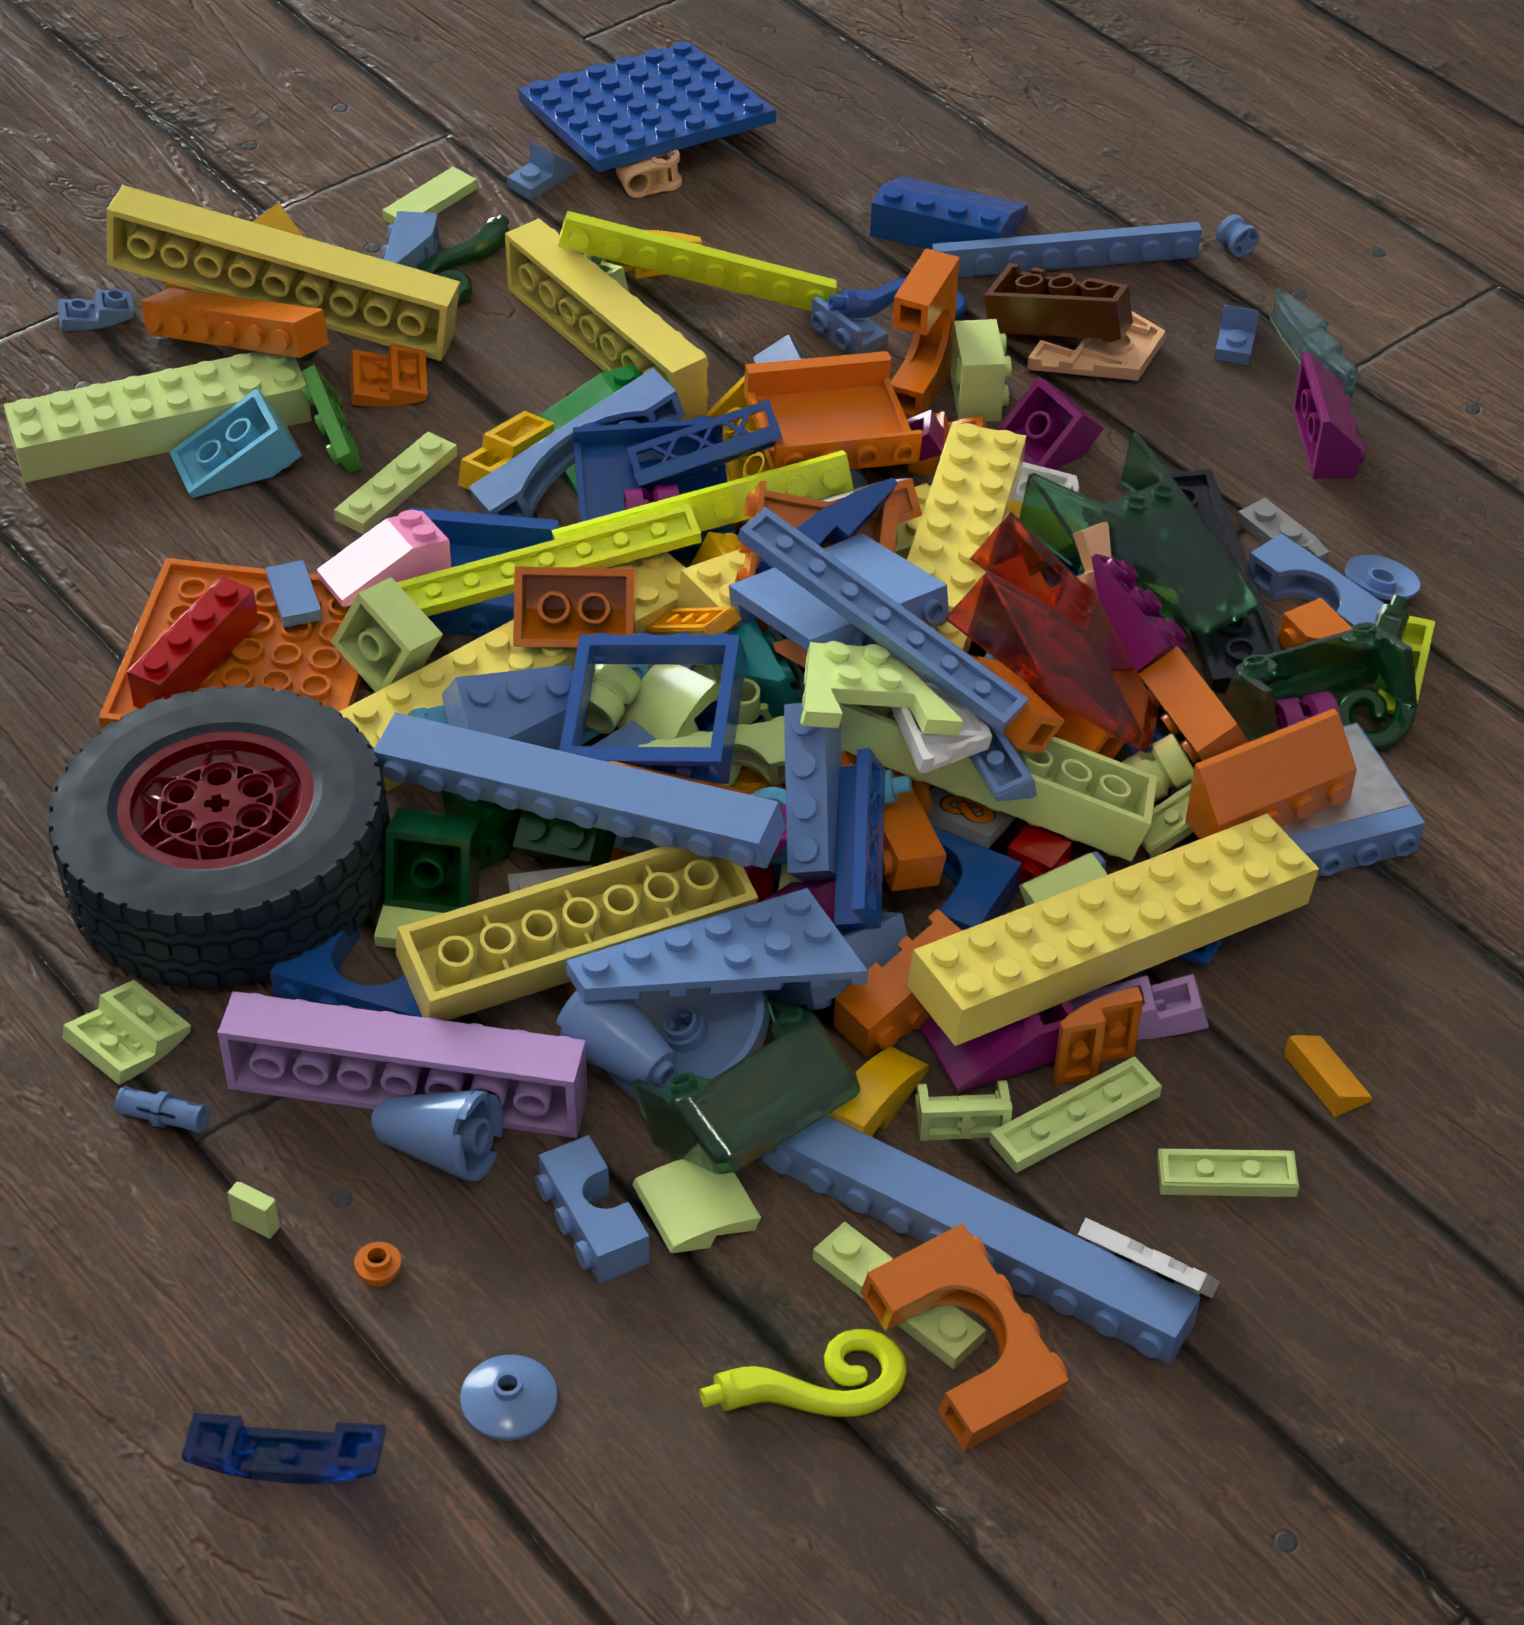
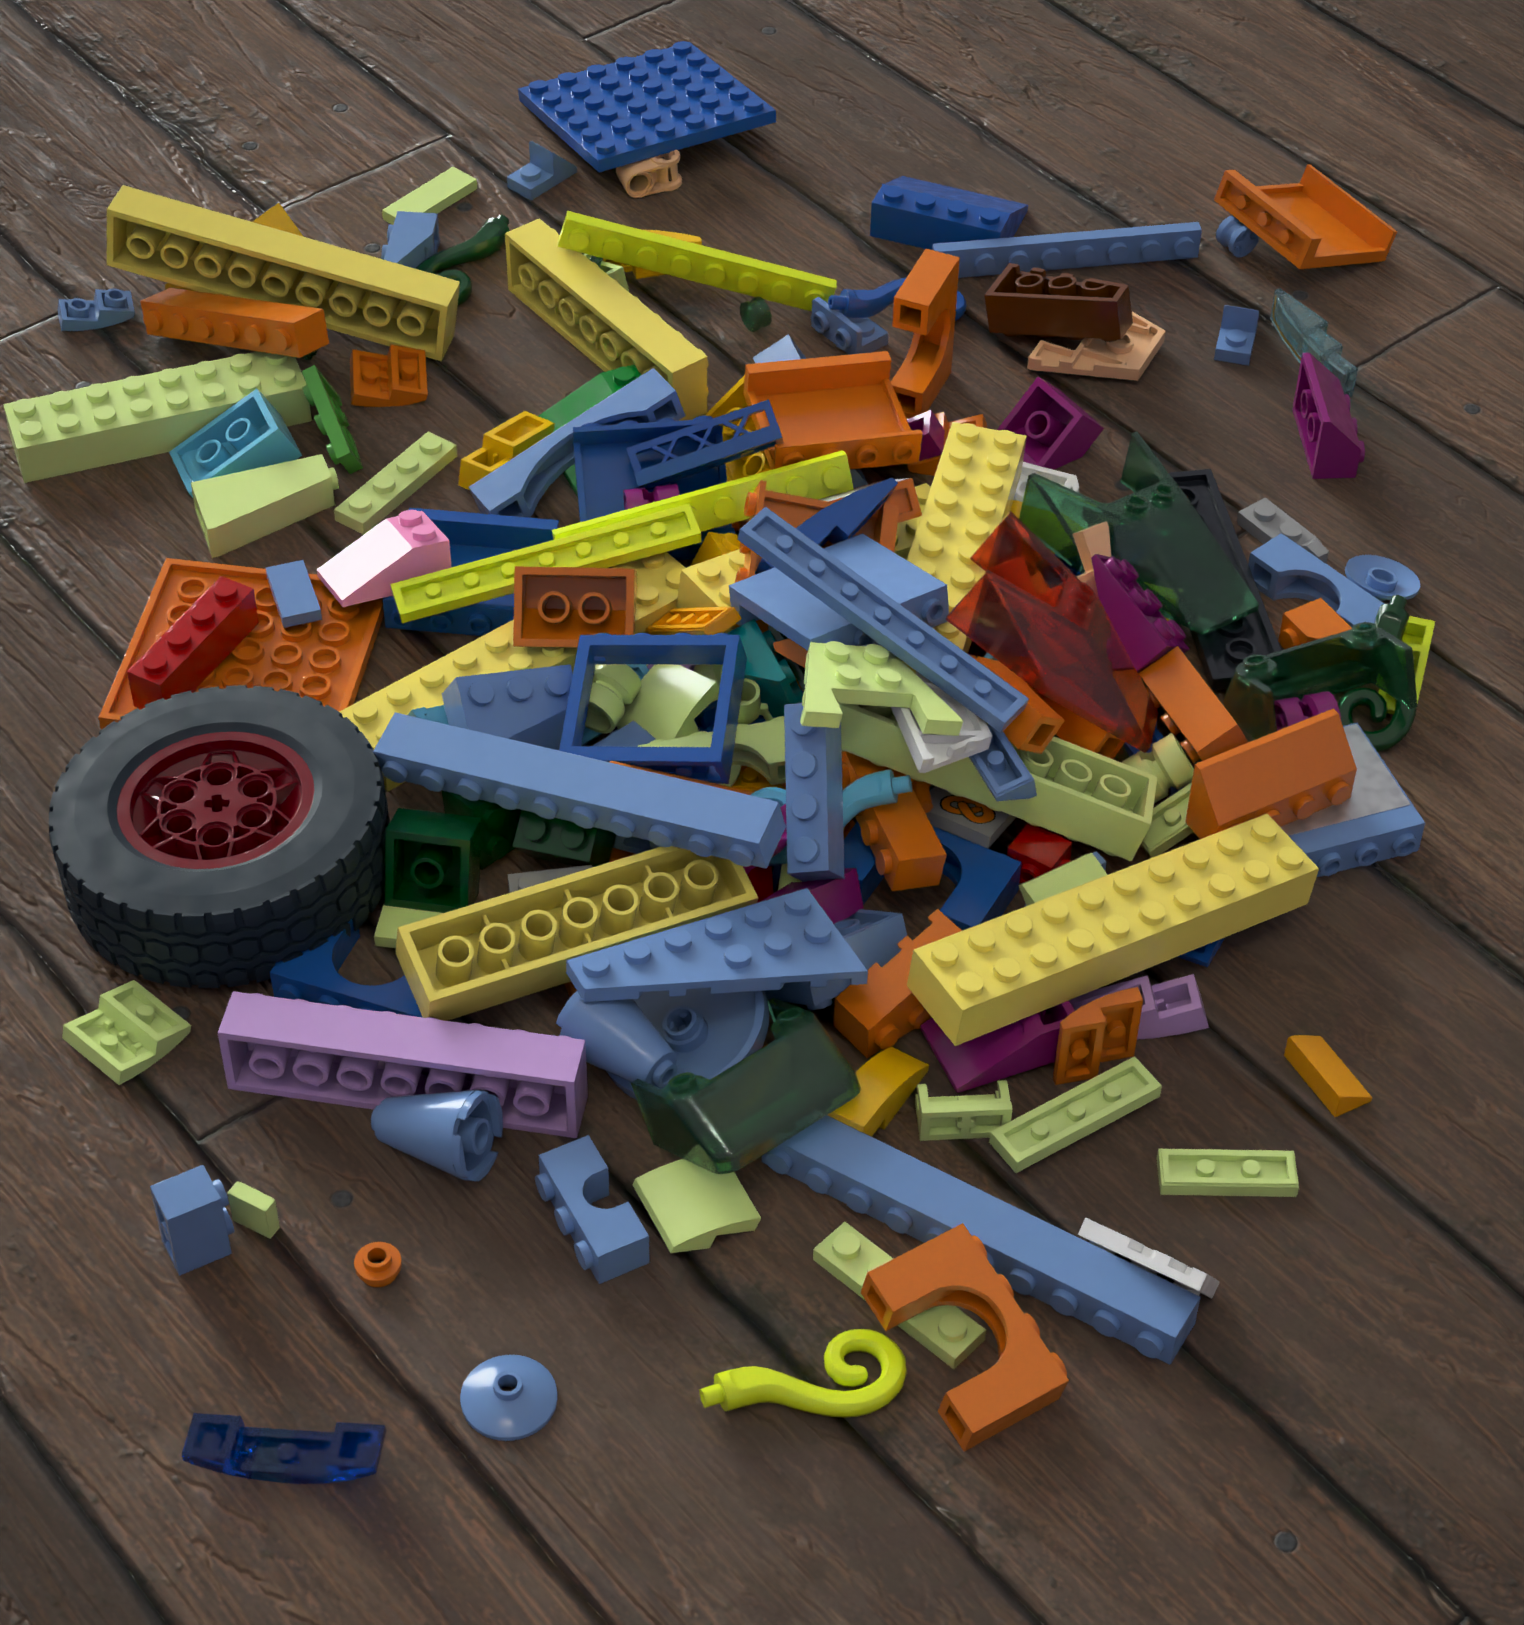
(162, 1109): medium blue pin -> none
(193, 1218): none -> medium blue brick
(261, 501): none -> yellowish green slope
(385, 635): yellowish green brick -> none
(755, 314): none -> clear green bush
(860, 844): blue fence -> none
(979, 369): yellowish green brick -> none
(1308, 220): none -> orange panel

